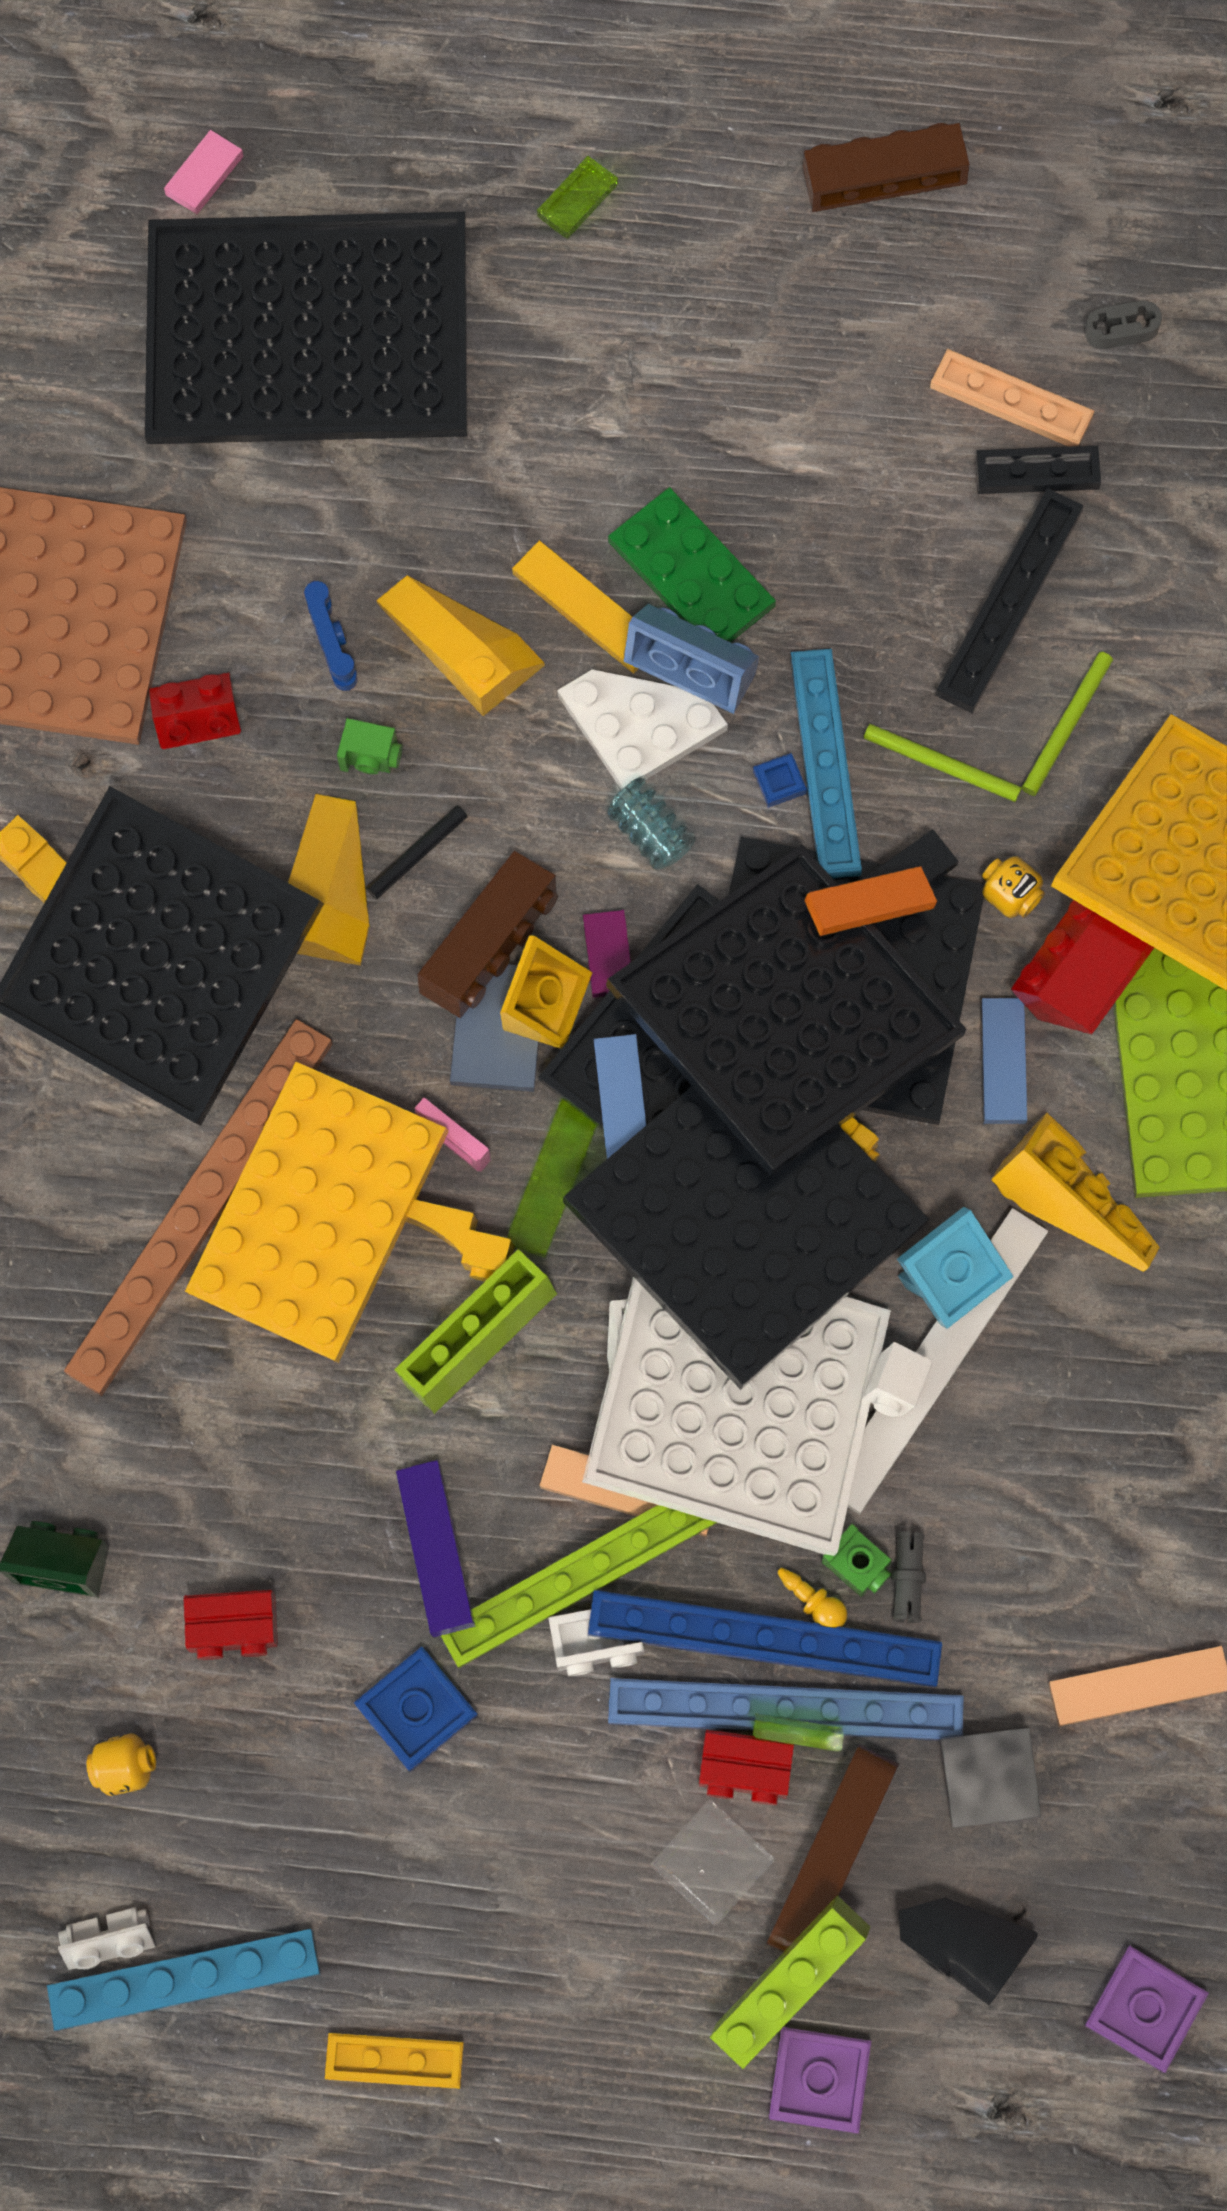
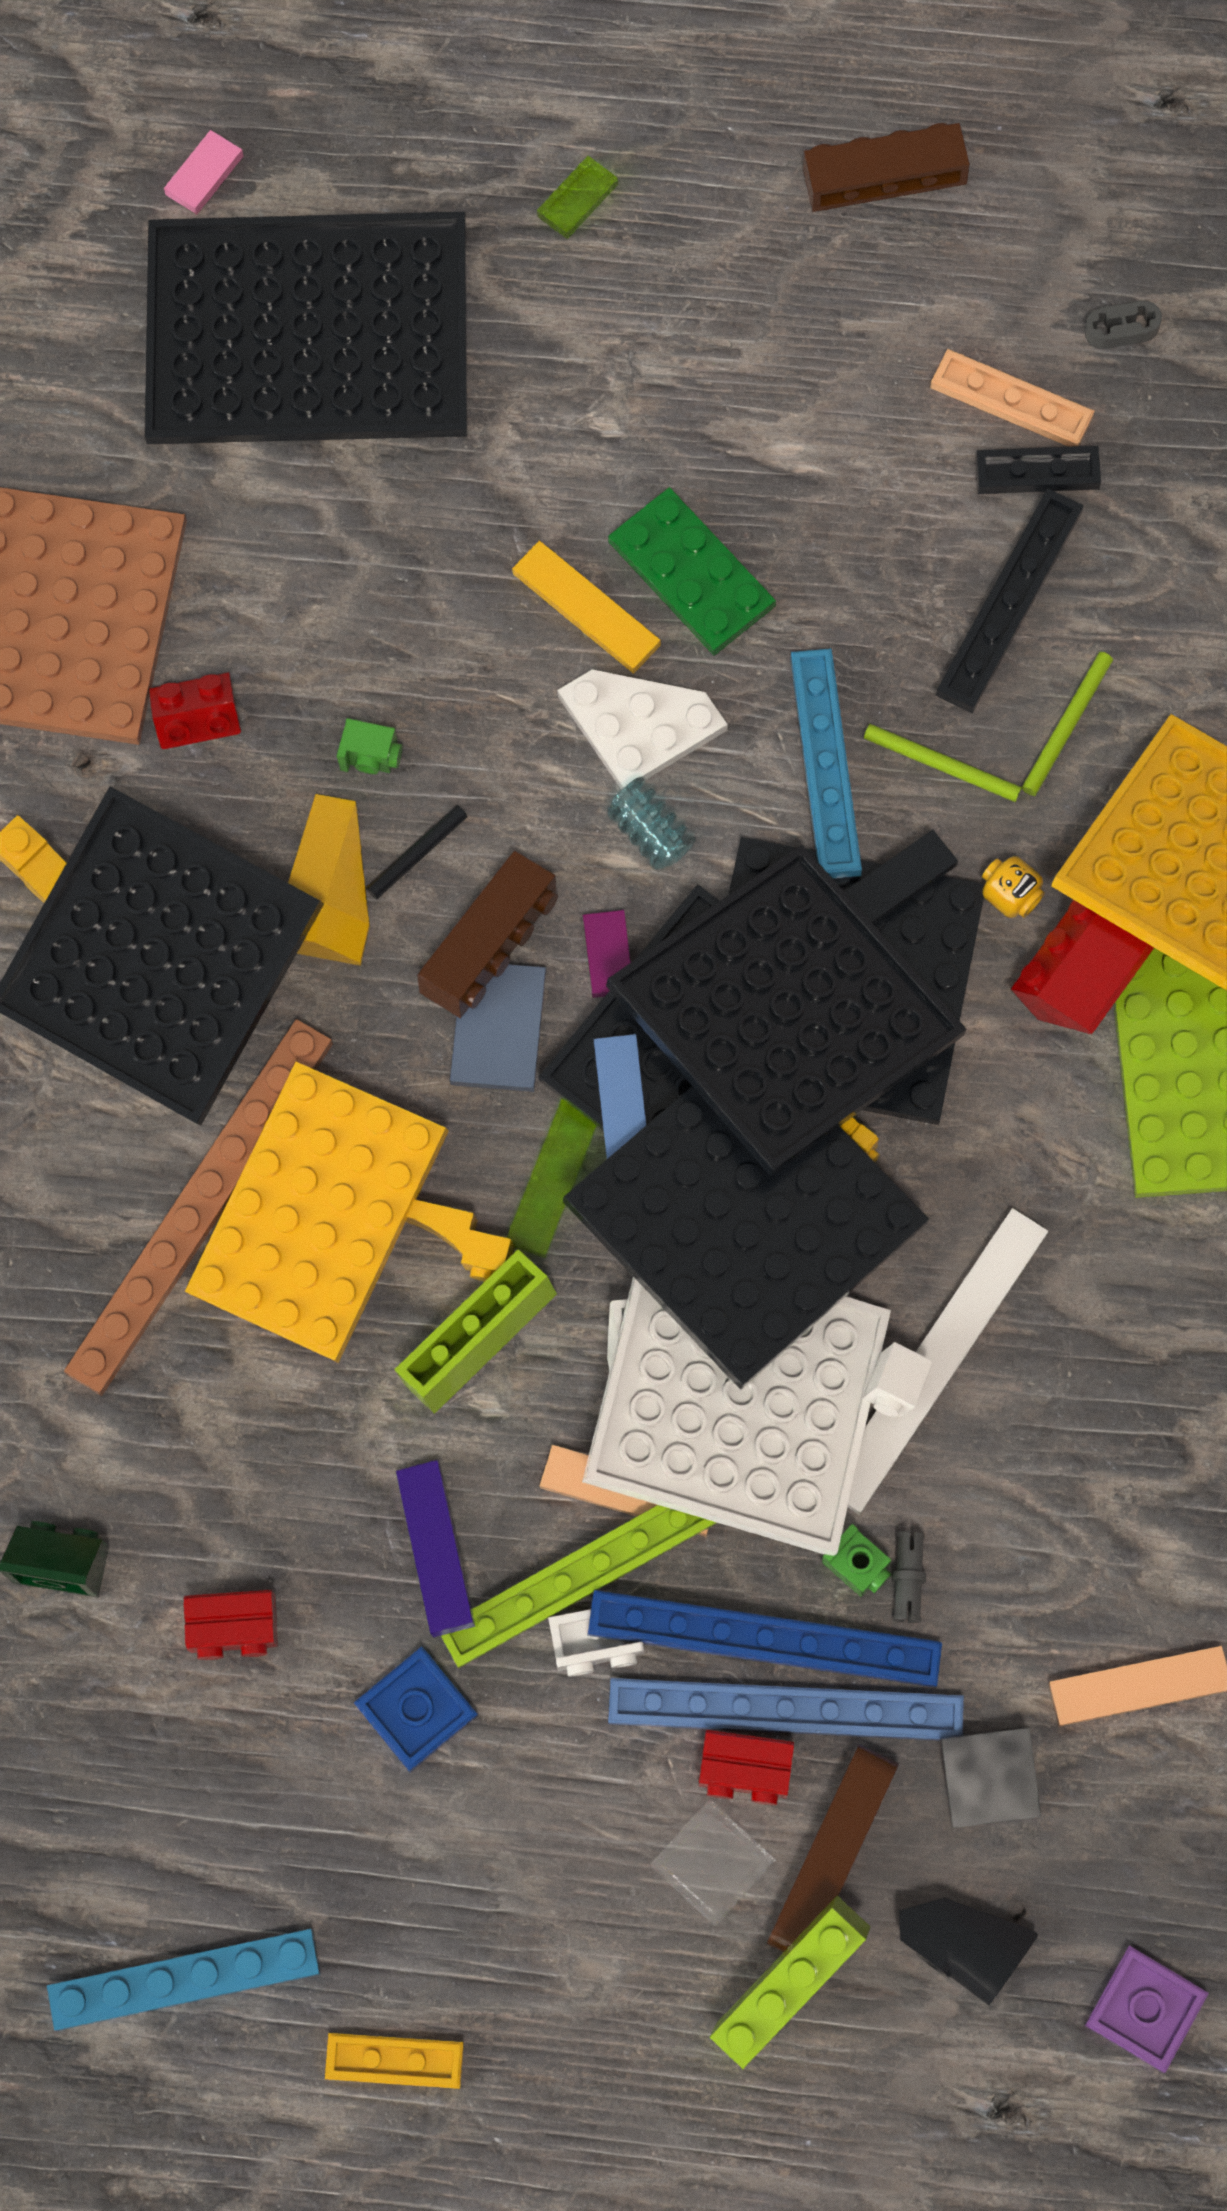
(86, 1946): white hinge -> none
(121, 1764): yellow head -> none
(330, 636): blue plate -> none
(457, 1139): bright pink tile -> none
(469, 649): yellow wedge -> none
(544, 994): yellow slope -> none
(690, 657): medium blue slope -> none
(779, 780): blue tile -> none
(798, 1732): clear neon green tile -> none
(820, 2080): medium lavender tile -> none
(824, 1609): yellow bar -> none
(870, 900): orange tile -> none
(954, 1268): medium azure bracket -> none
(1003, 1061): medium blue tile -> none
(1057, 1186): yellow wedge -> none

